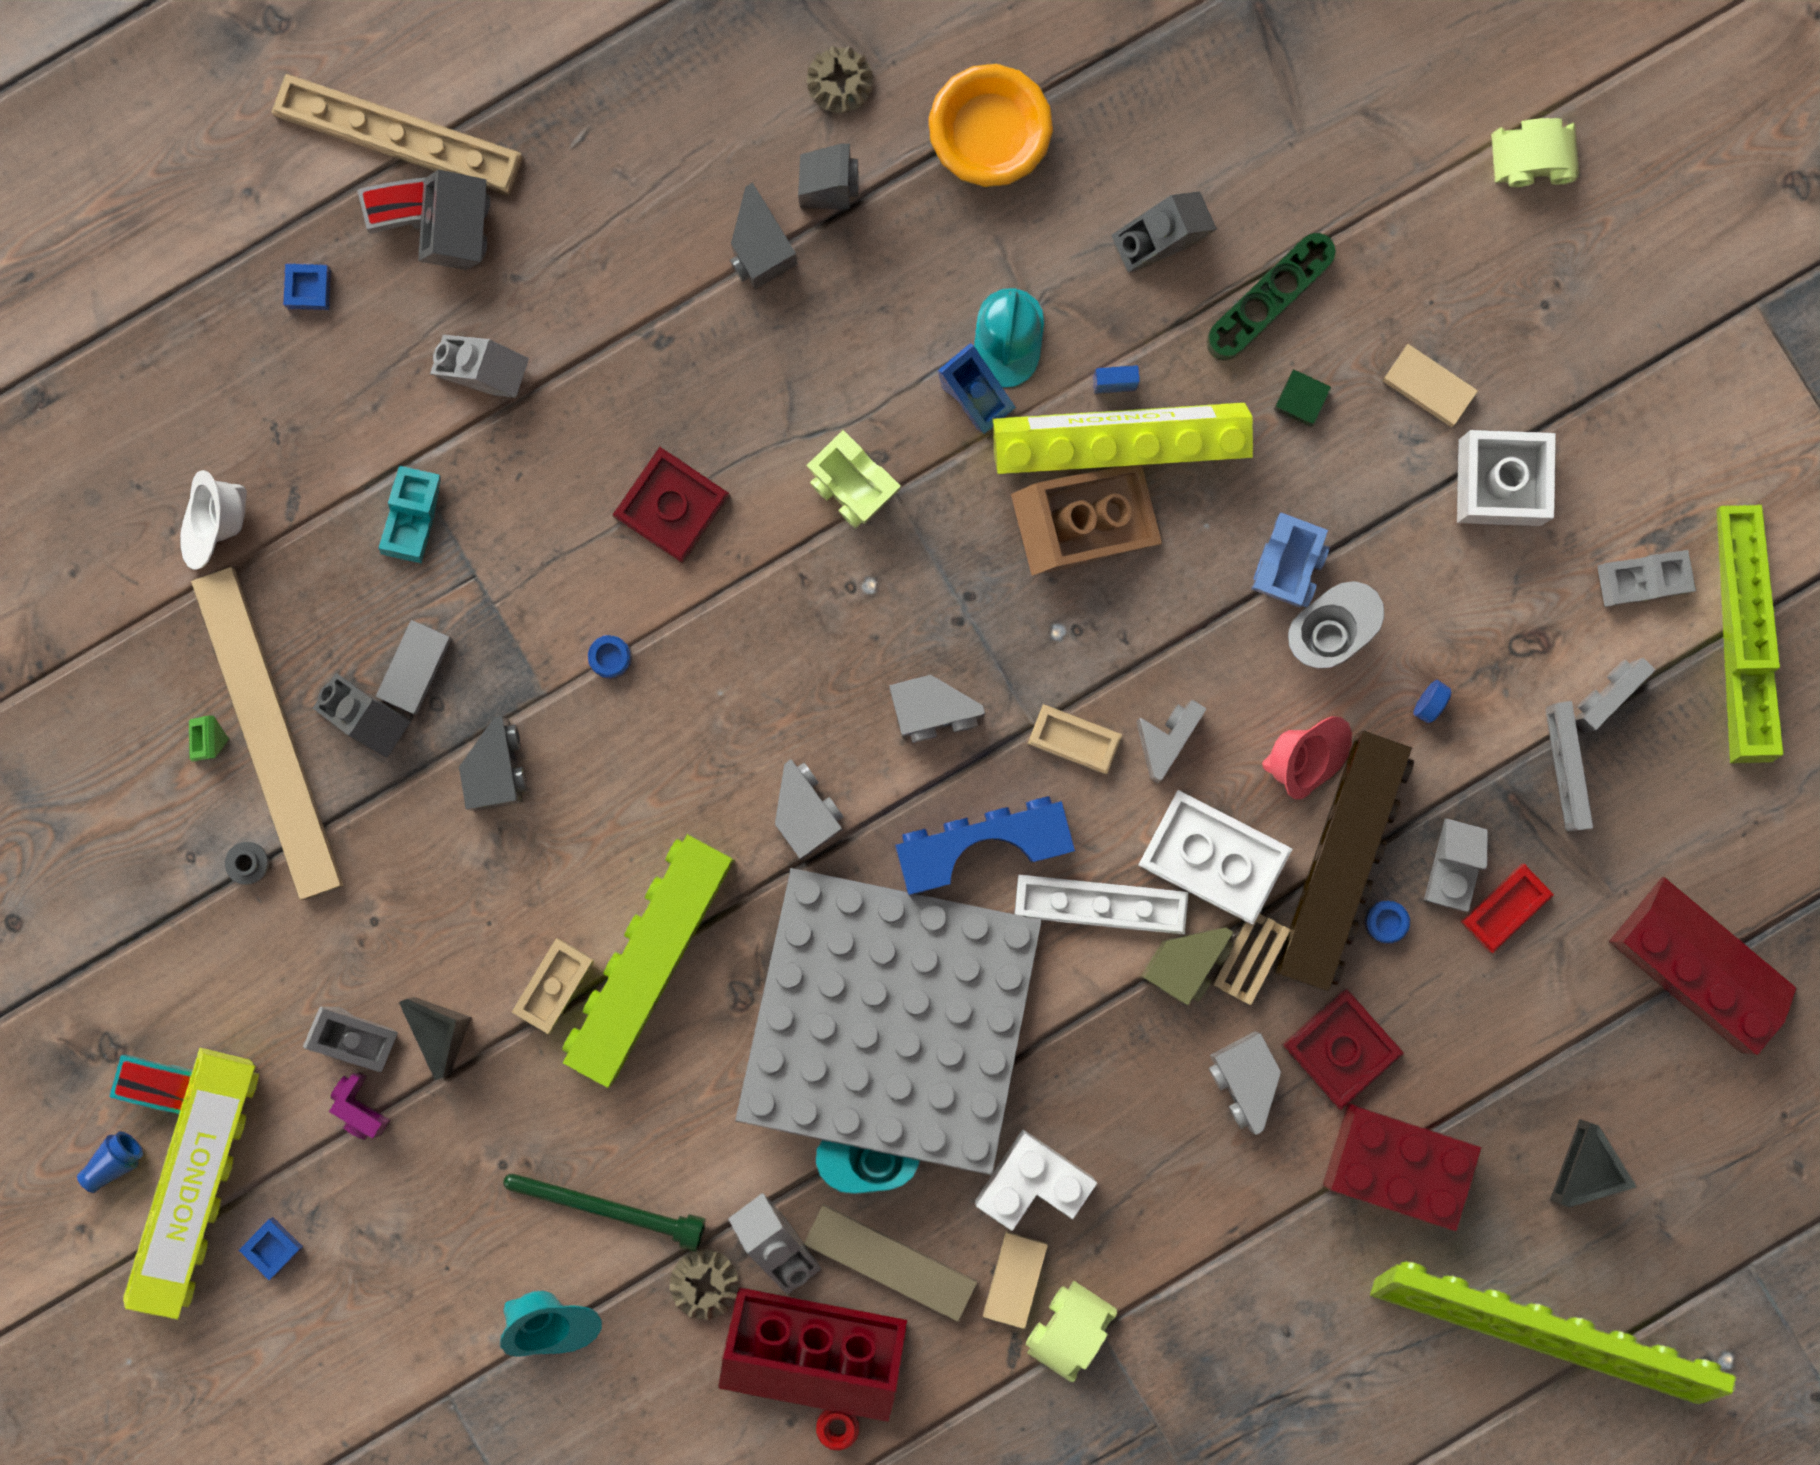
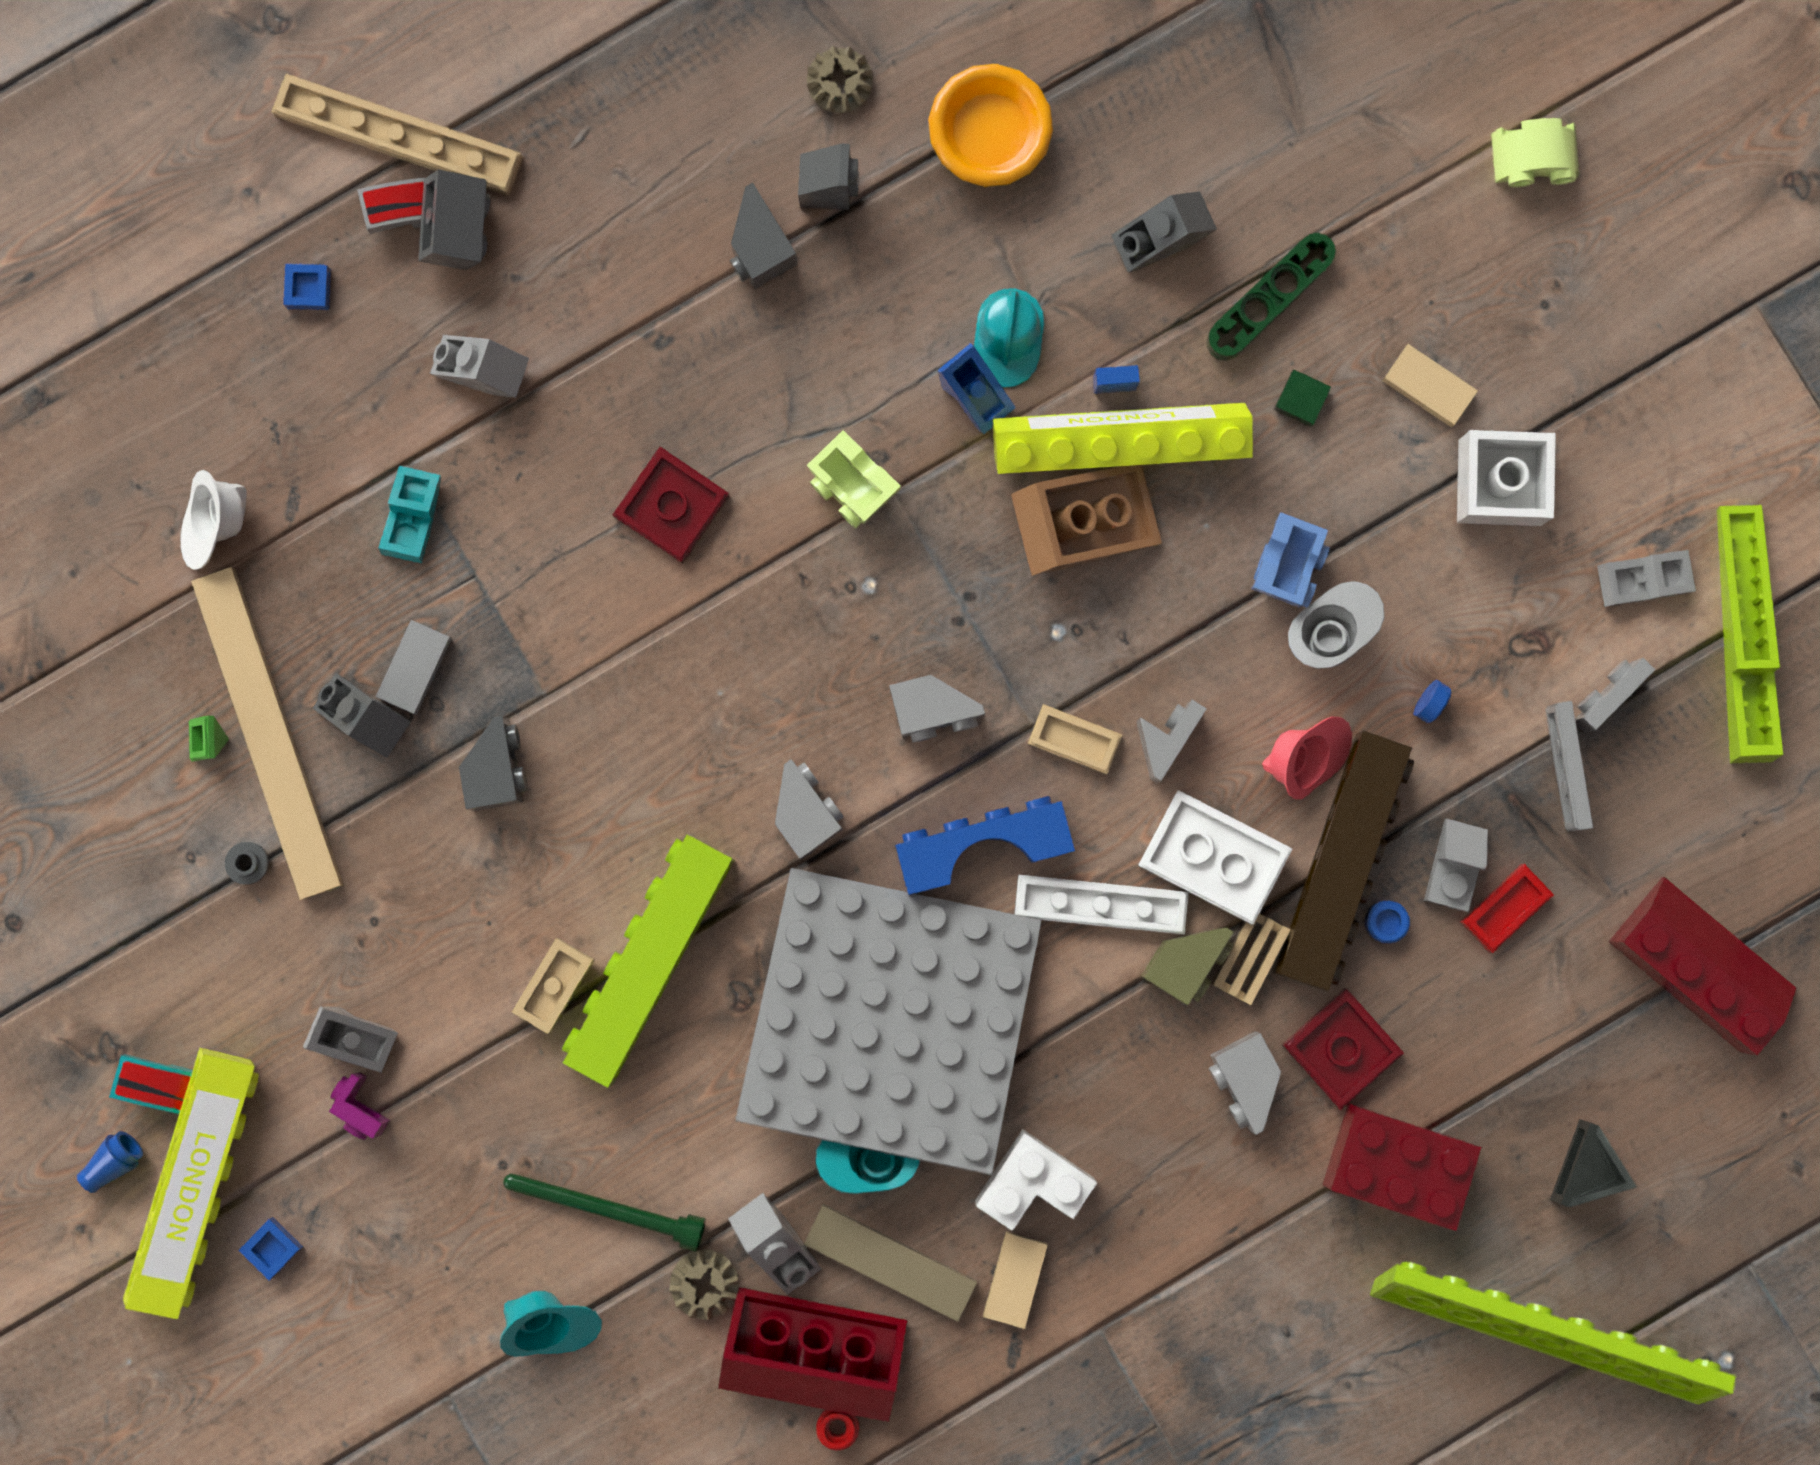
(436, 1032): pearl dark grey slope -> none
(609, 656): blue tile -> none
(1073, 1331): yellowish green cylinder -> none

